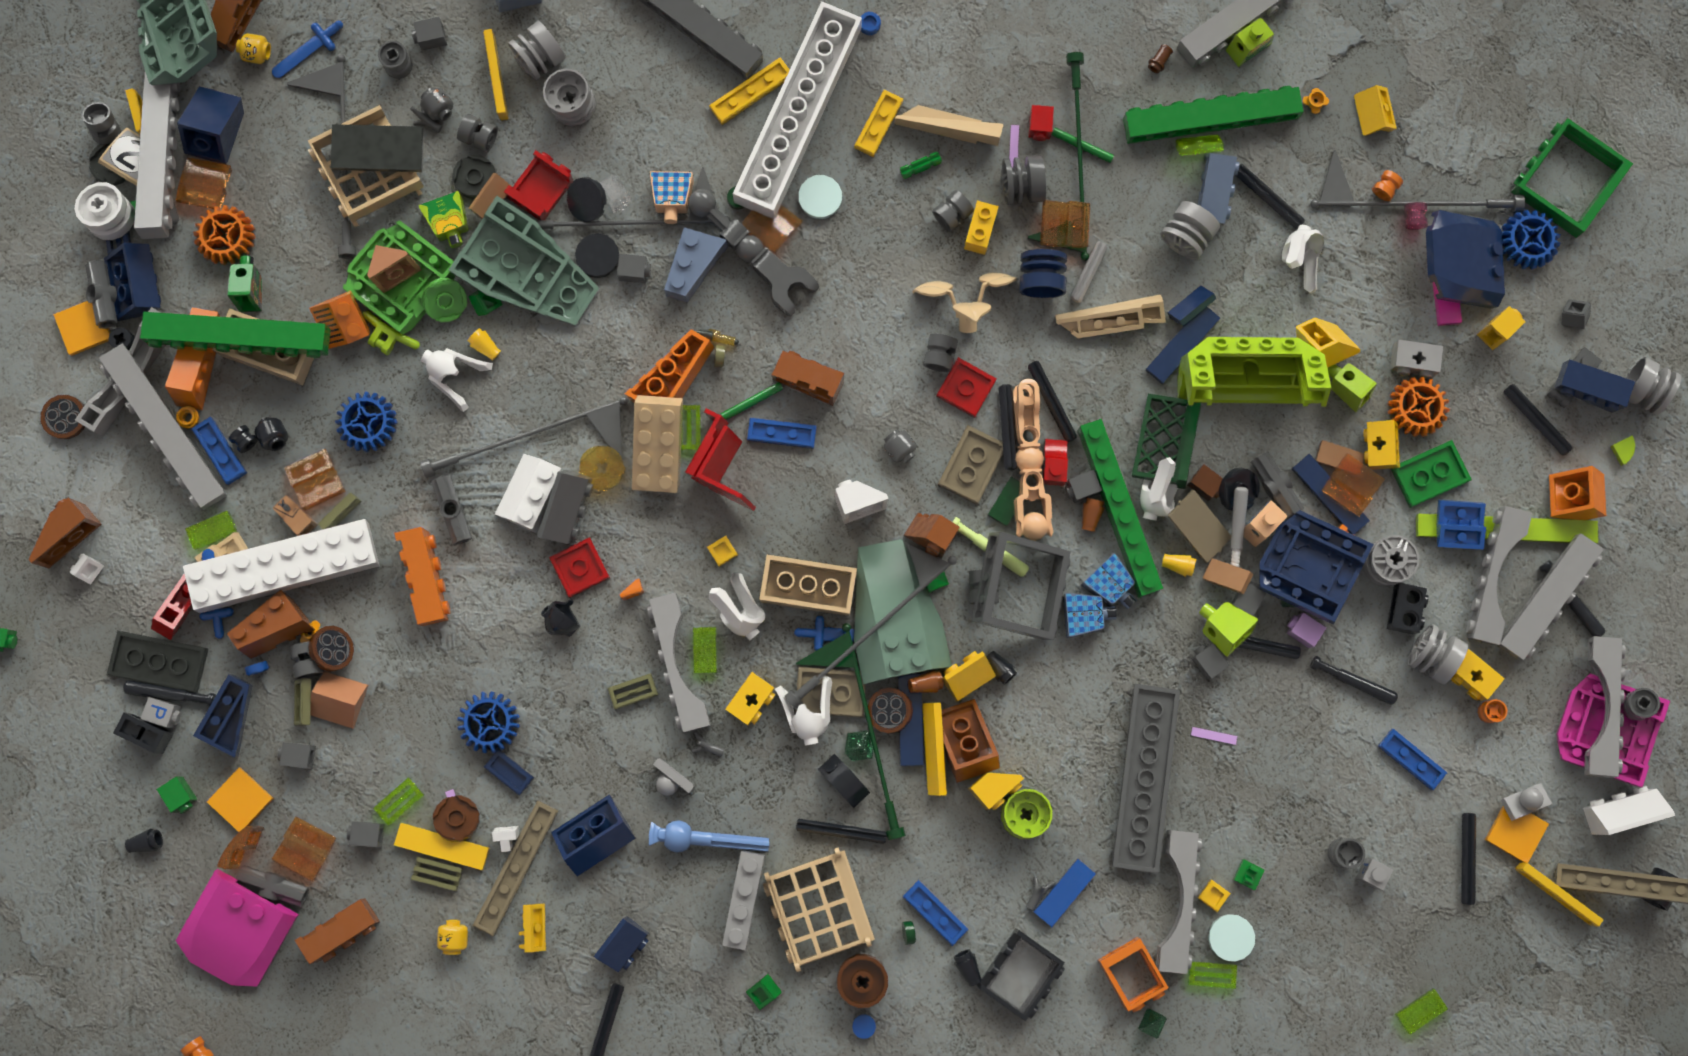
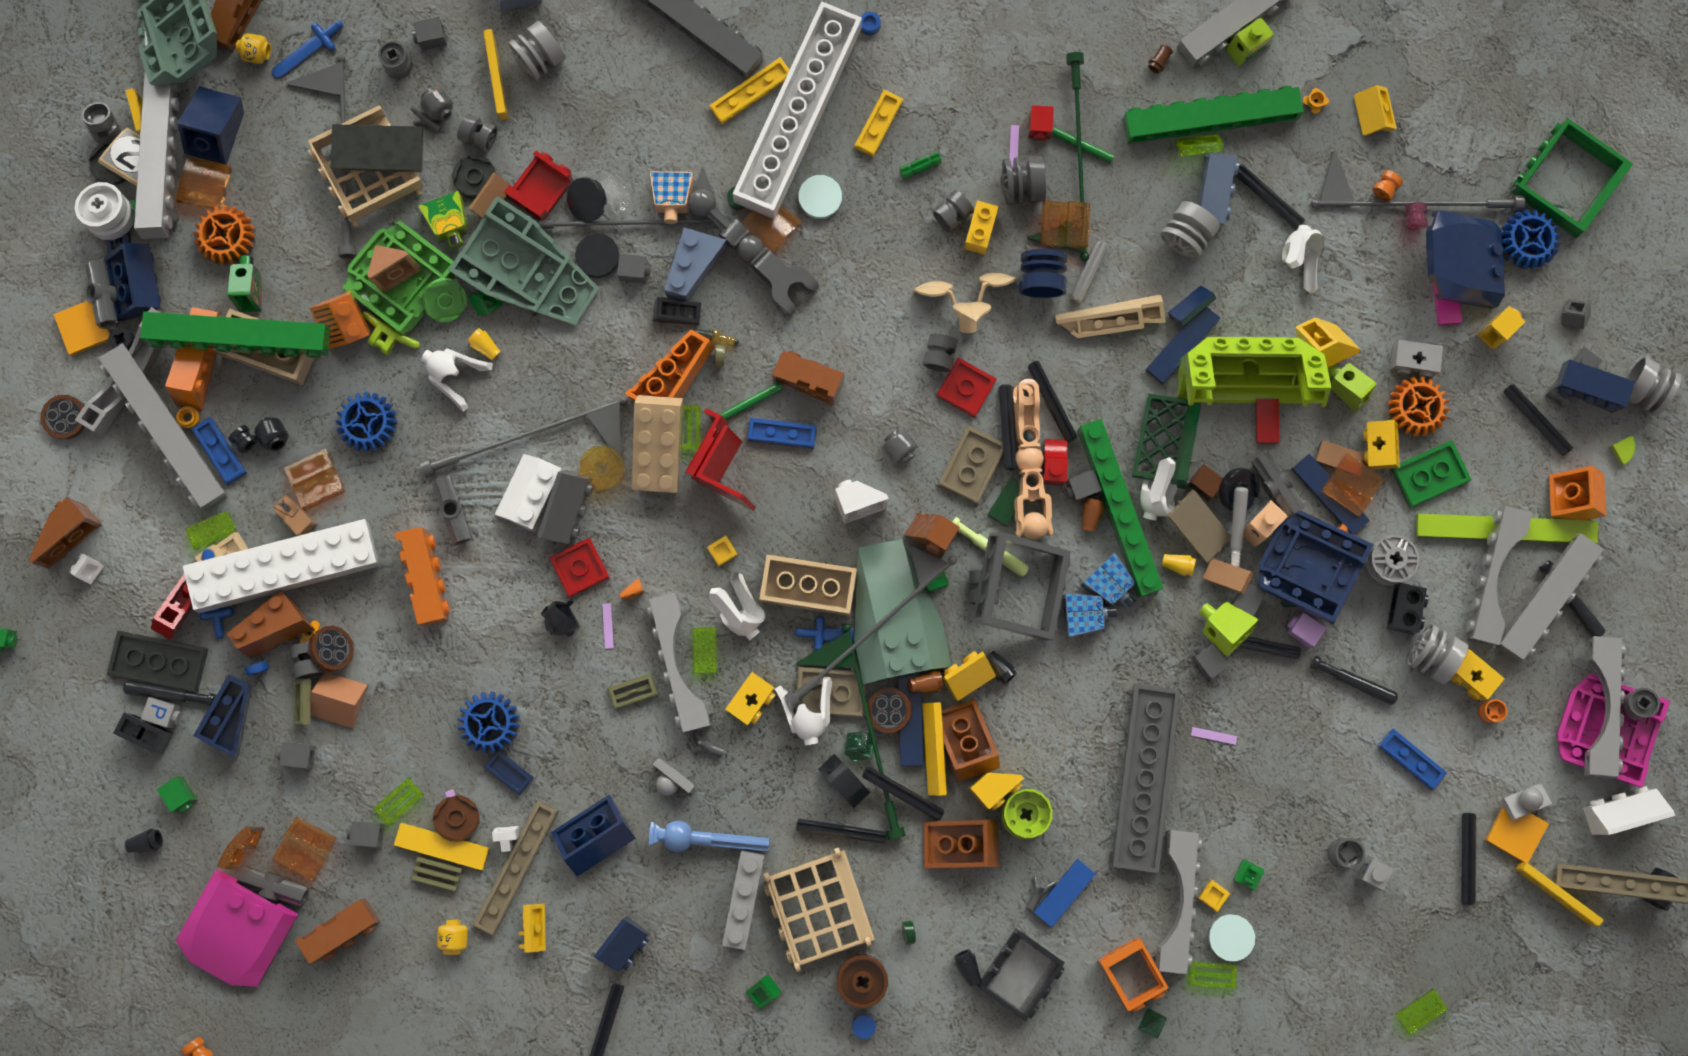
(240, 799): light orange tile -> none
(340, 511): olive tile -> none
(563, 87): light grey wheel -> none
(608, 631): none -> lavender piece
(668, 302): none -> black slope
(903, 793): none -> black axle
(935, 913): blue tile -> none
(950, 125): tan wedge -> none
(961, 844): none -> dark orange slope
(1267, 421): none -> red tile
(1461, 524): blue slope -> none

